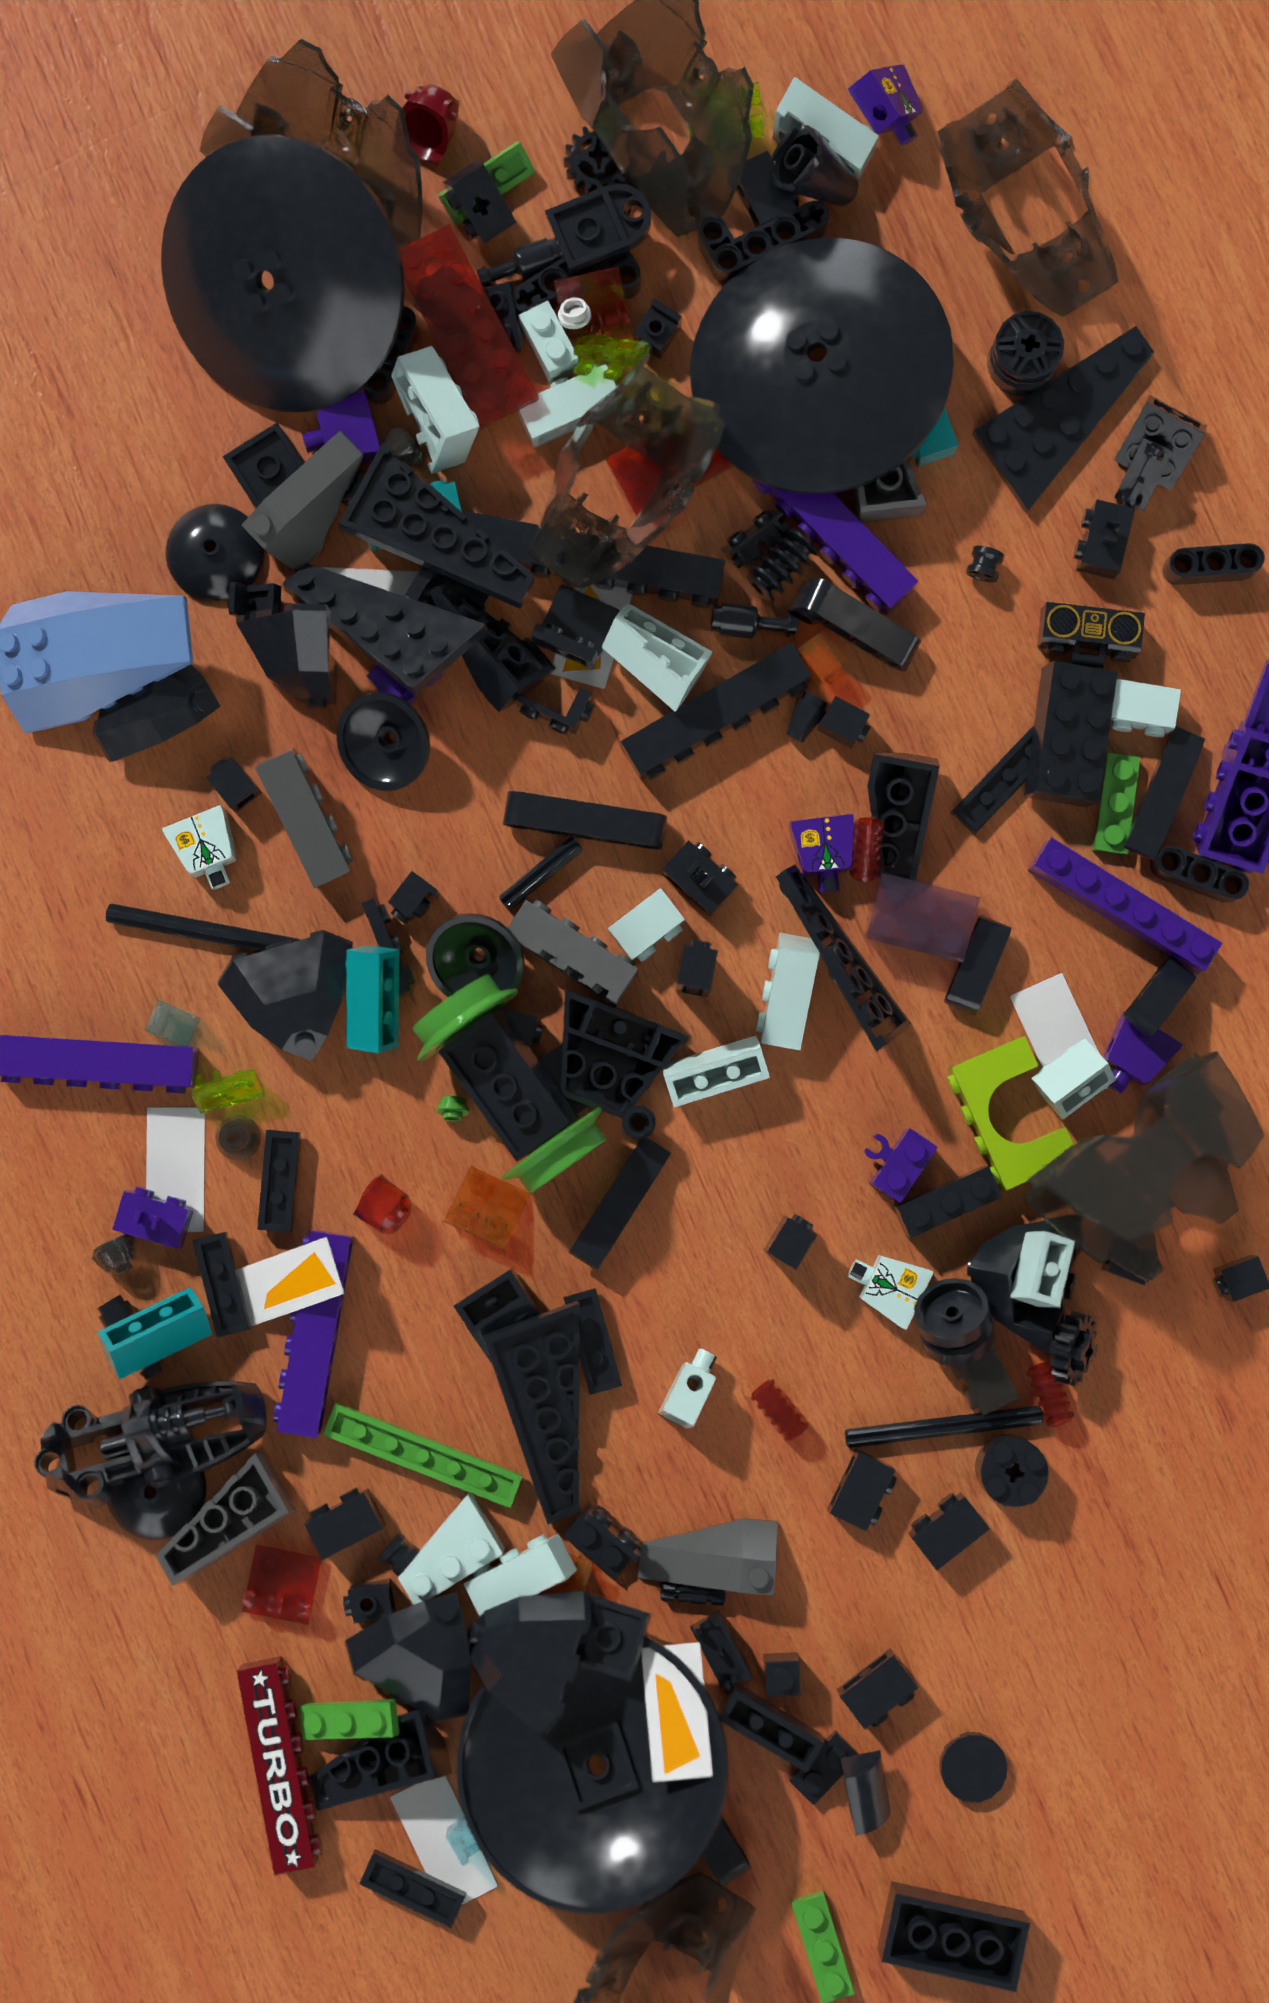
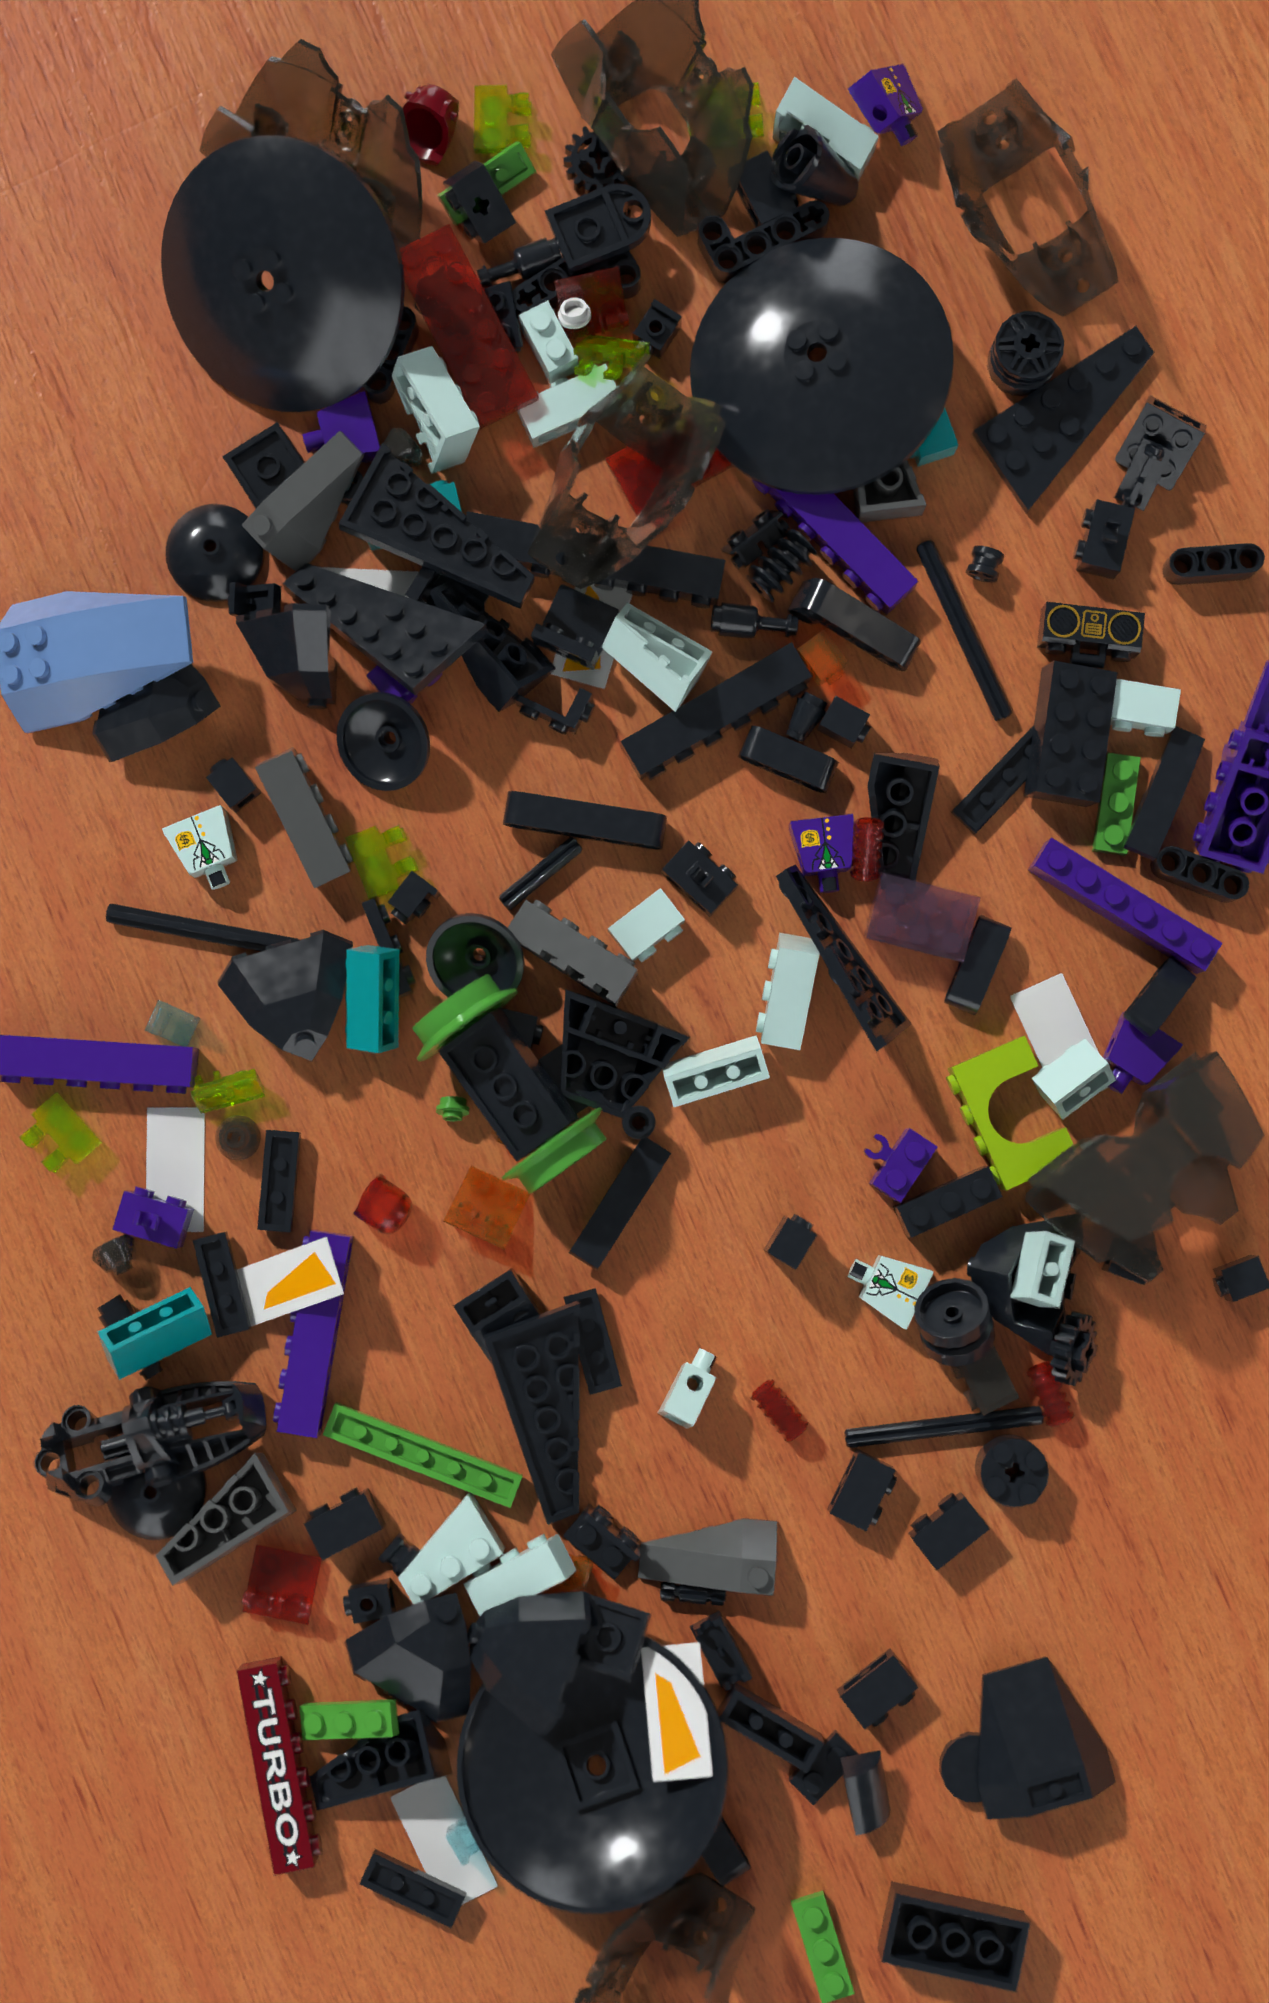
(65, 1128): none -> clear neon green plate
(373, 861): none -> clear neon green plate
(491, 118): none -> clear neon green plate
(696, 968): black brick -> none
(781, 1674): black brick -> none
(788, 759): none -> black beam
(964, 630): none -> black axle
(1035, 1744): none -> black wedge

